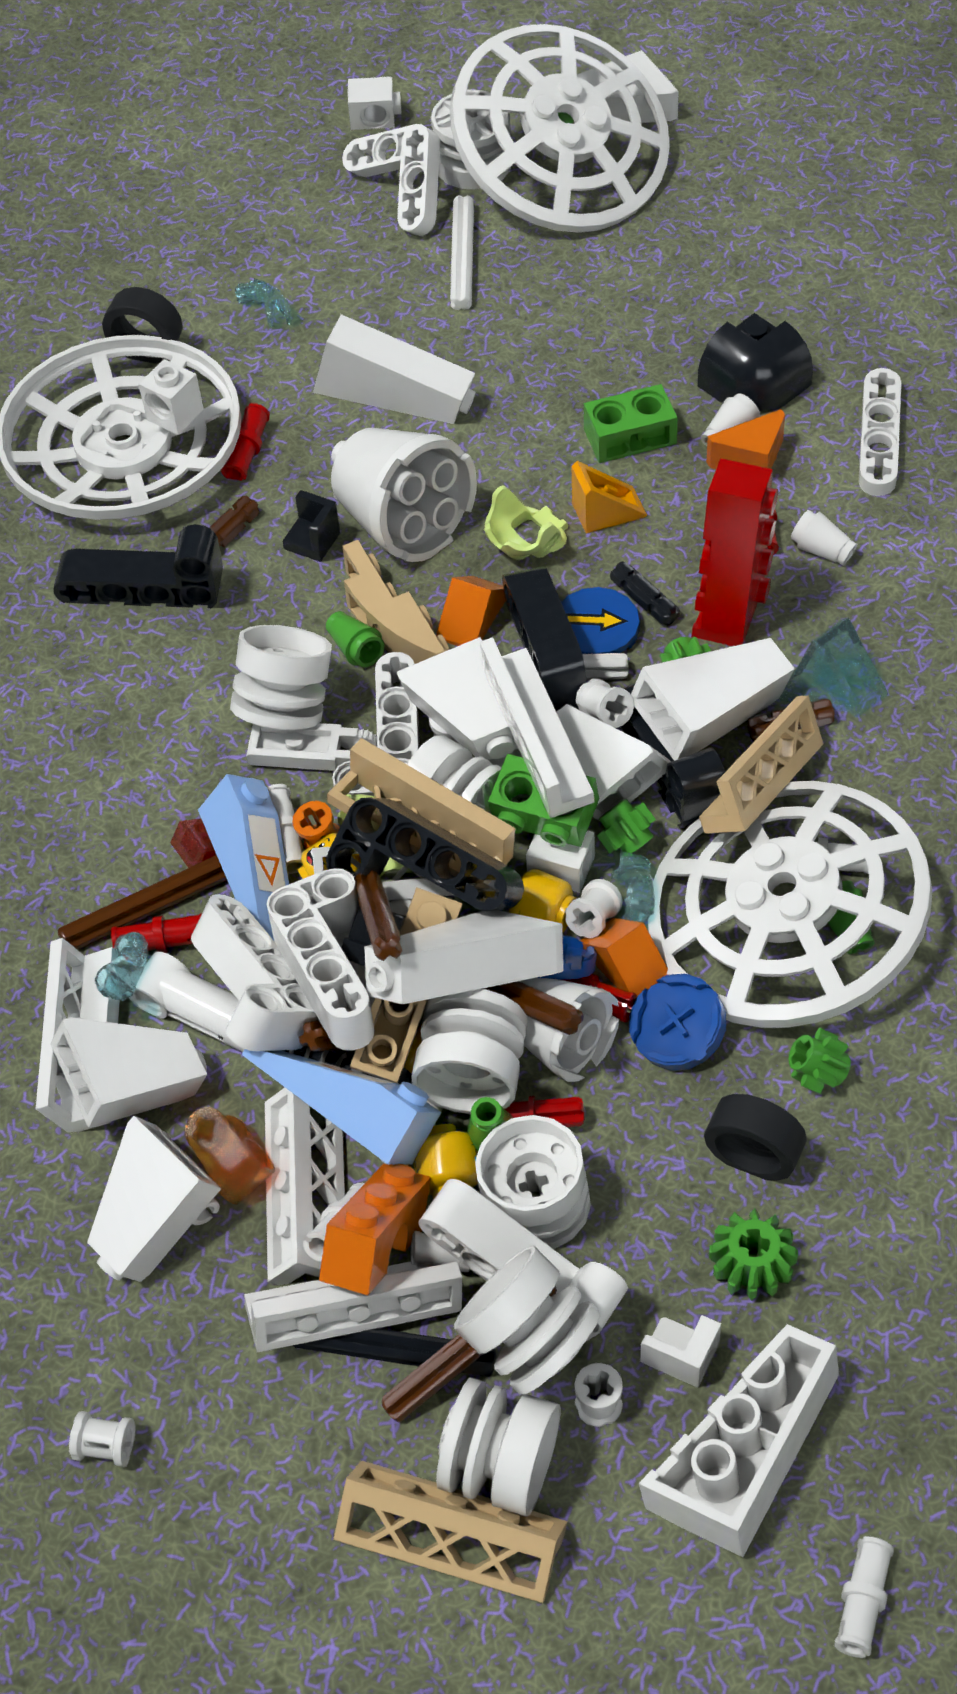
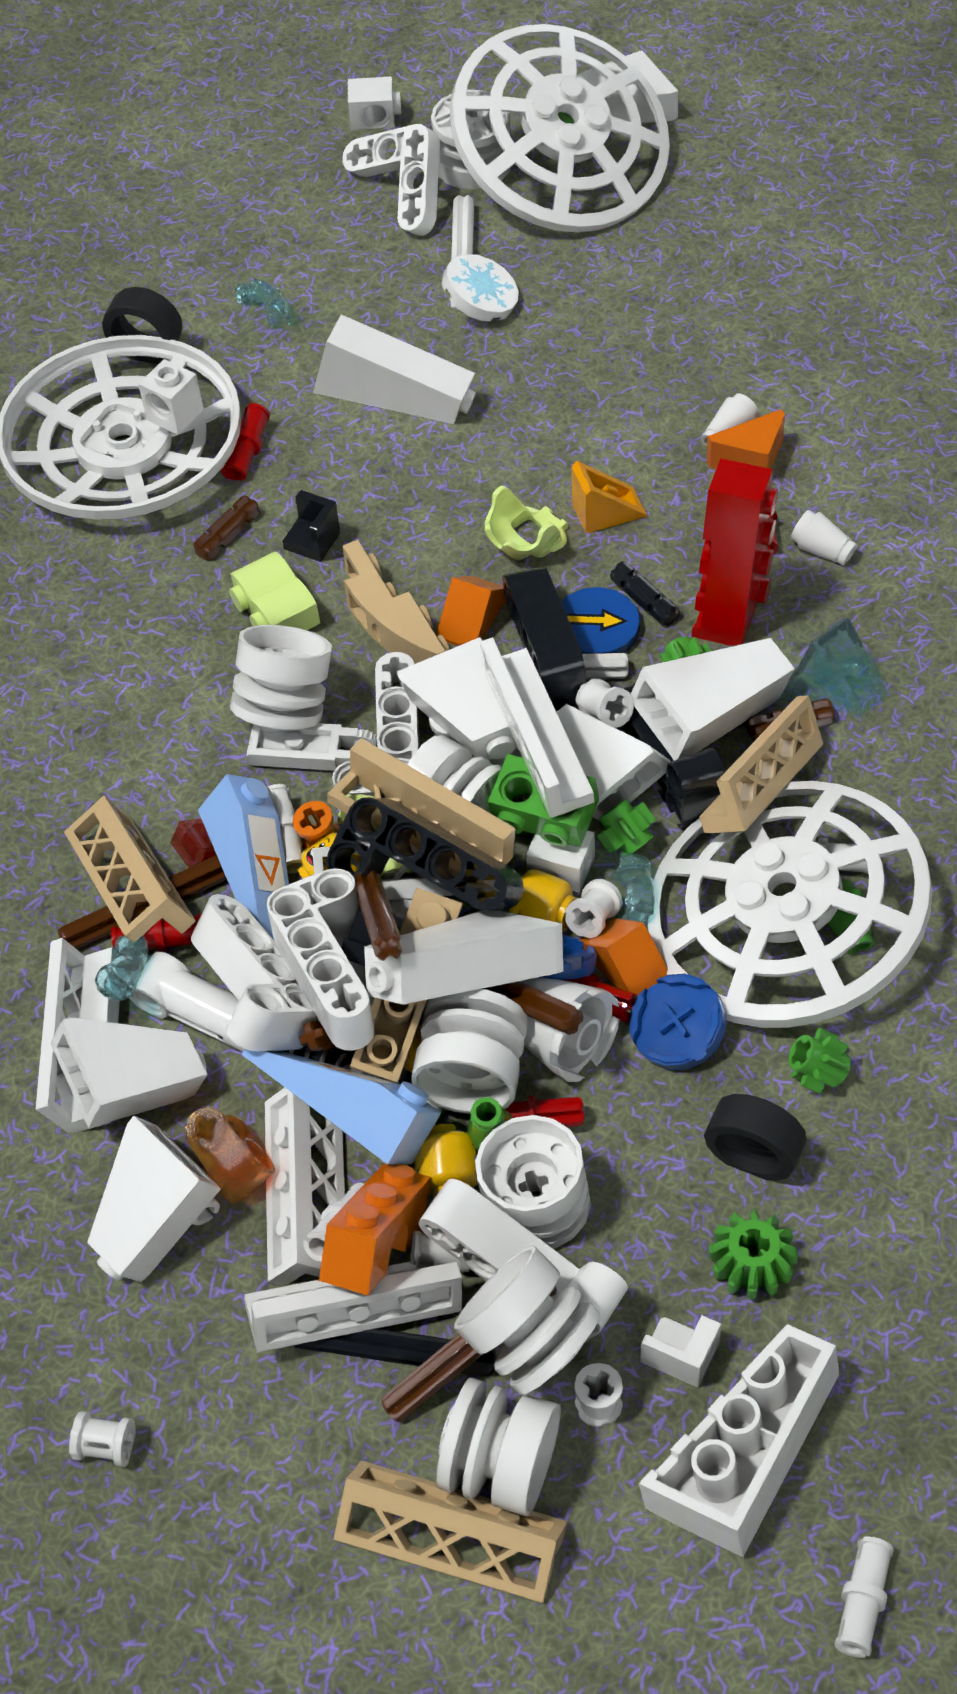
(130, 857): none -> tan fence
(144, 577): black beam -> none
(273, 594): none -> yellowish green brick
(355, 639): bright green cone -> none
(404, 488): white cone -> none
(480, 287): none -> white tile
(630, 423): bright green brick -> none
(756, 361): black brick -> none
(880, 432): white beam -> none

